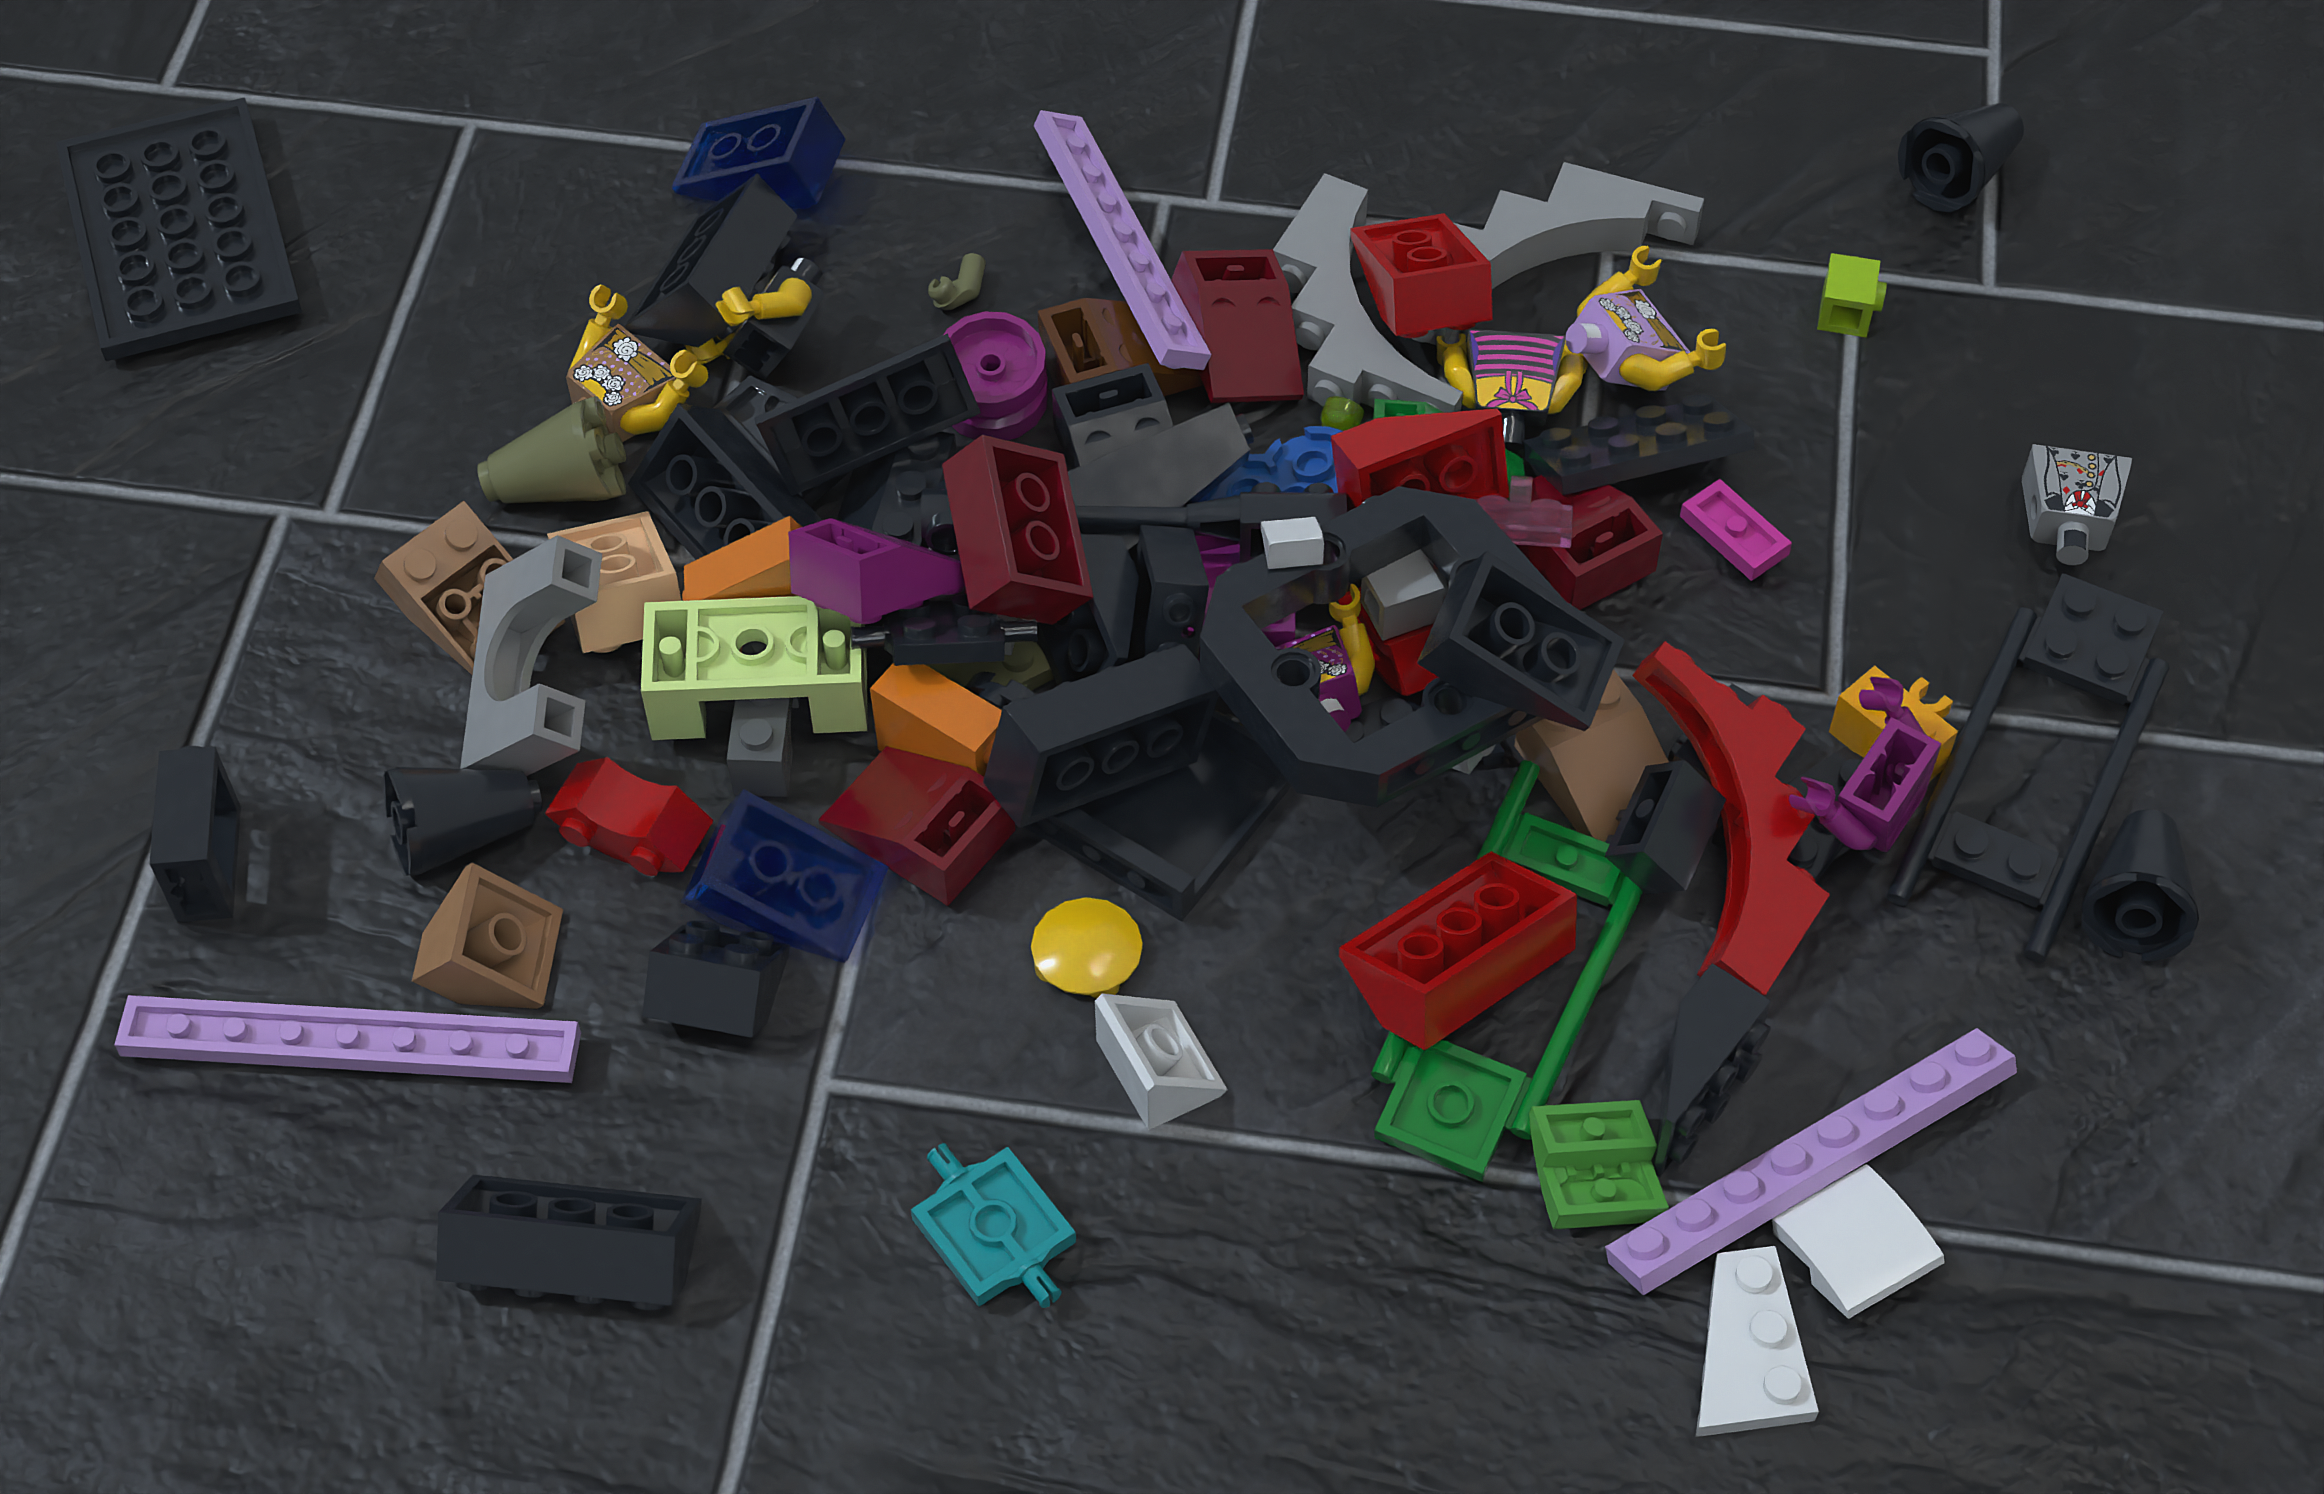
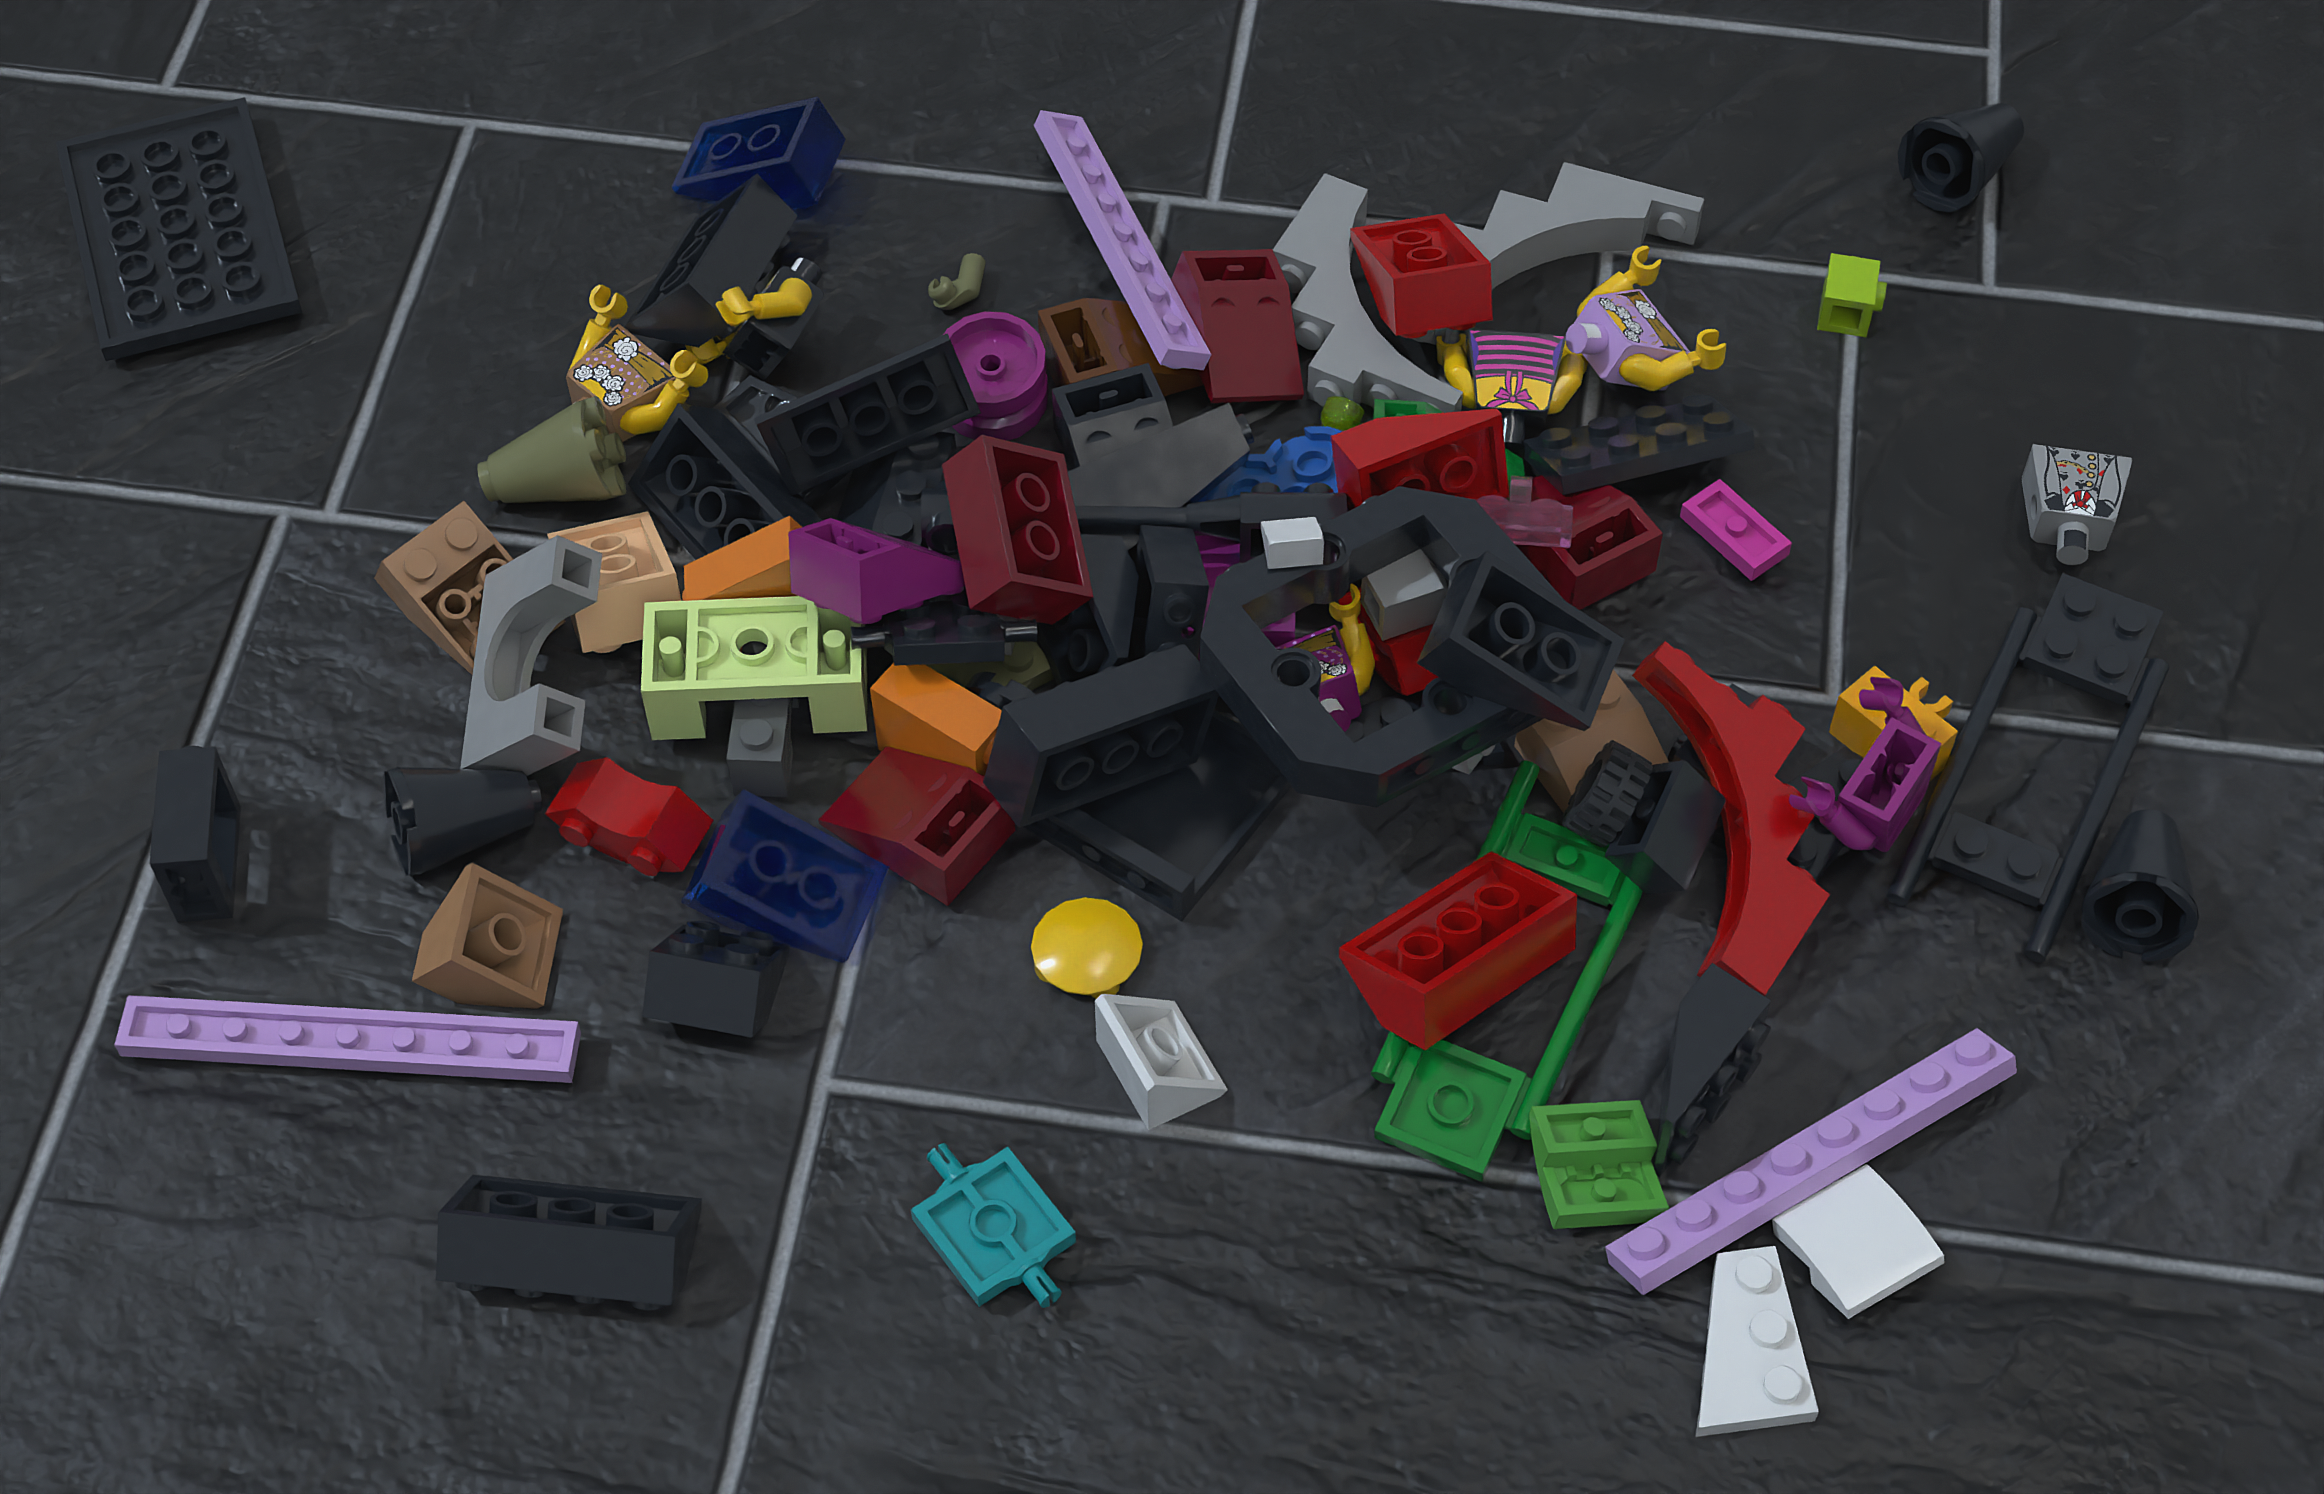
(1607, 794): none -> black tyre

